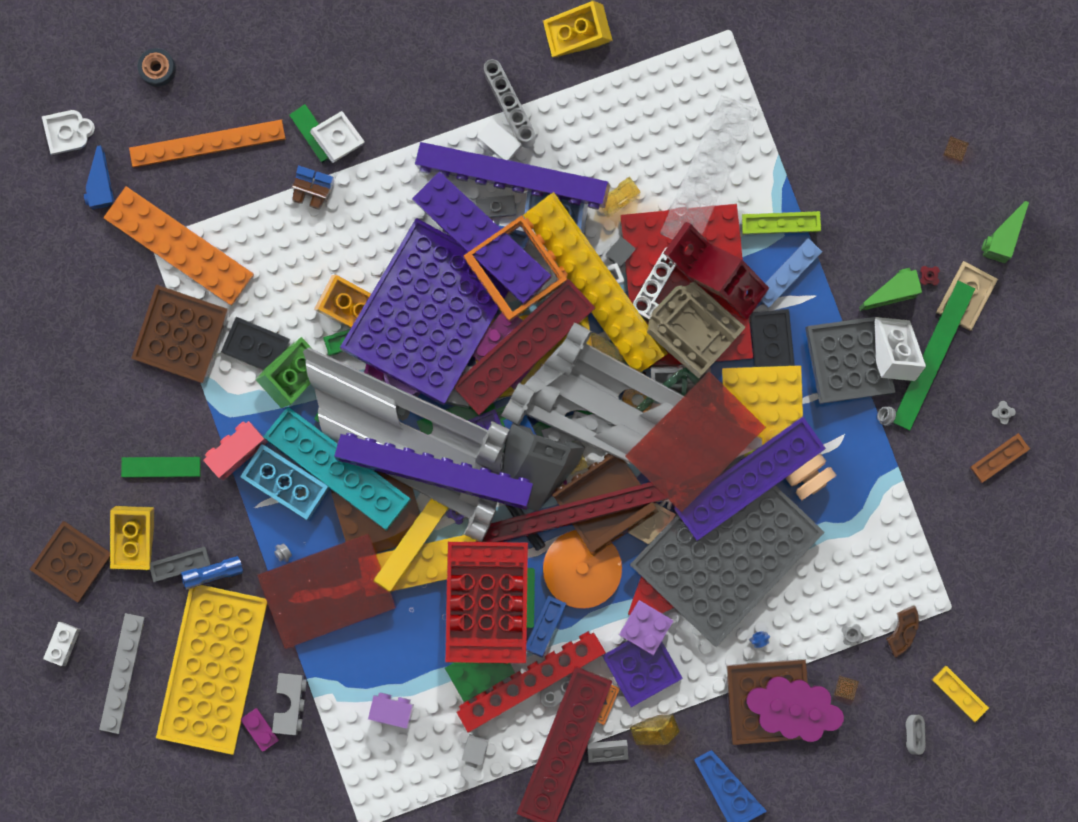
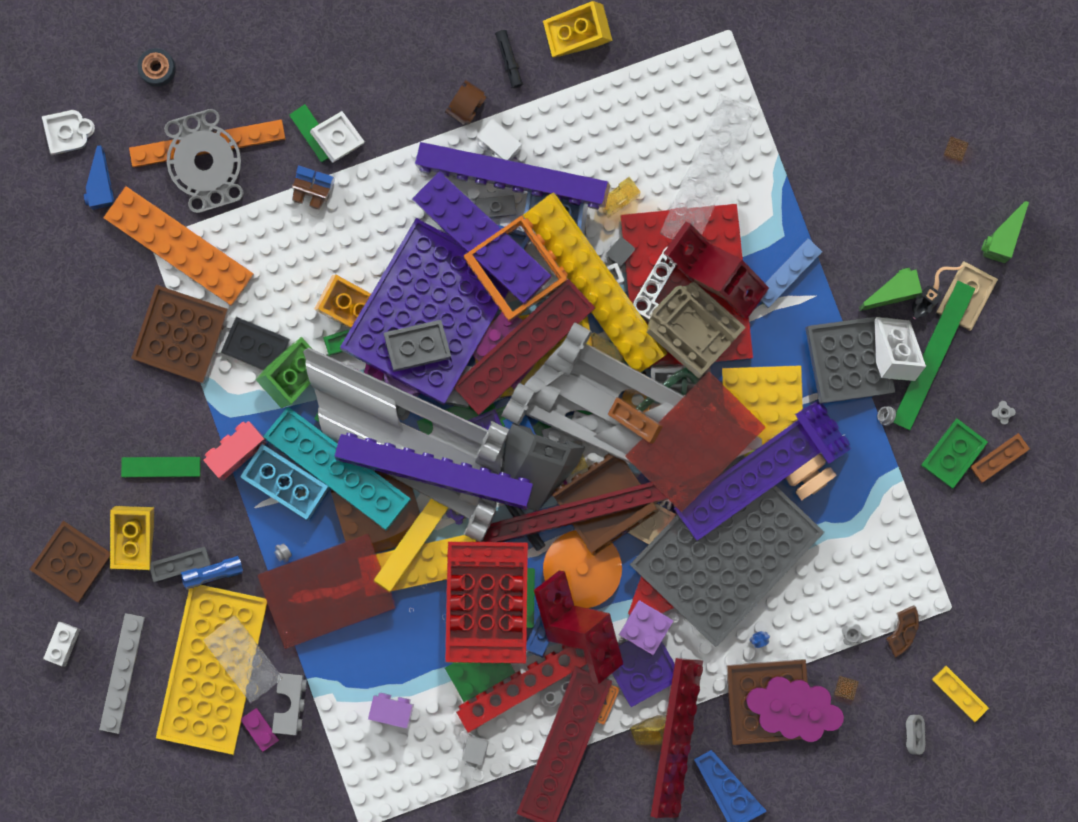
(198, 140): none -> light grey piece
(242, 659): none -> clear plate
(417, 345): none -> dark grey plate
(465, 102): none -> reddish brown brick
(505, 95): light grey beam -> none
(511, 66): none -> black pin
(578, 627): none -> dark red bracket
(607, 751): light grey plate -> none
(635, 420): none -> dark orange plate
(677, 738): none -> dark red plate
(772, 338): black tile -> none
(781, 223): lime plate -> none
(823, 431): none -> dark purple plate
(929, 280): dark red plate -> none
(929, 296): none -> black animal
(954, 453): none -> green plate

